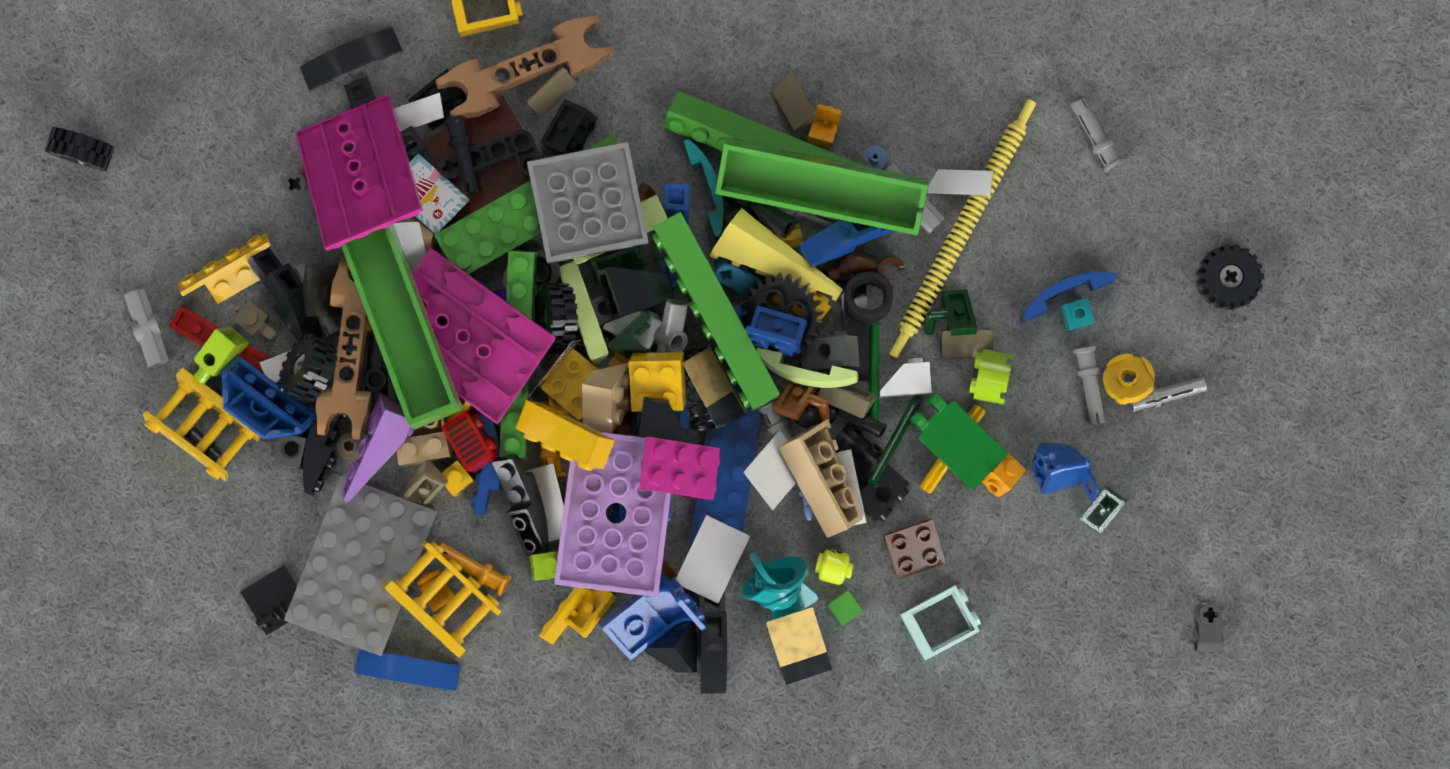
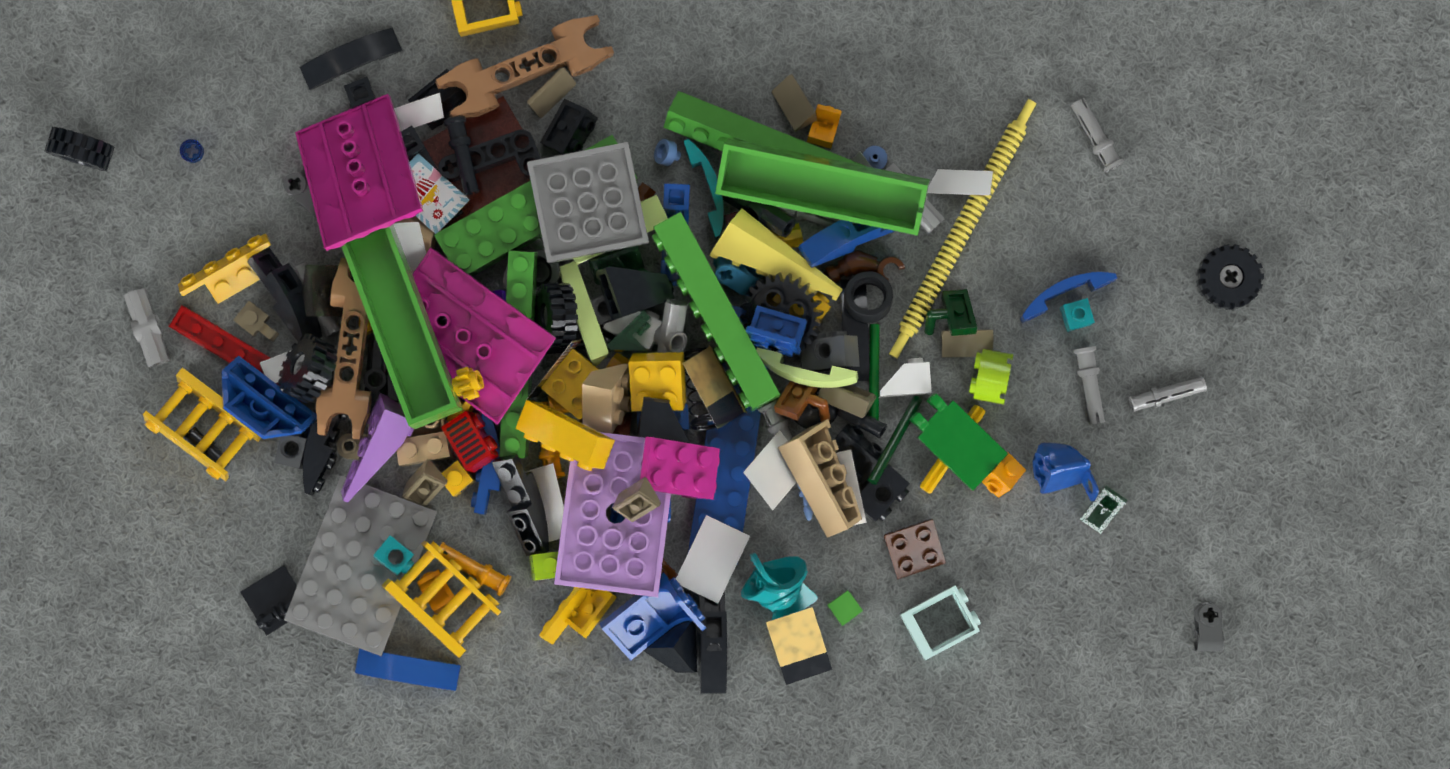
(187, 145): none -> clear blue bush
(218, 352): lime torso -> none
(393, 545): none -> teal brick
(467, 383): none -> yellow gear
(636, 500): none -> dark tan slope
(666, 152): none -> medium blue tile
(833, 566): neon yellow head -> none
(1132, 391): yellow plate -> none

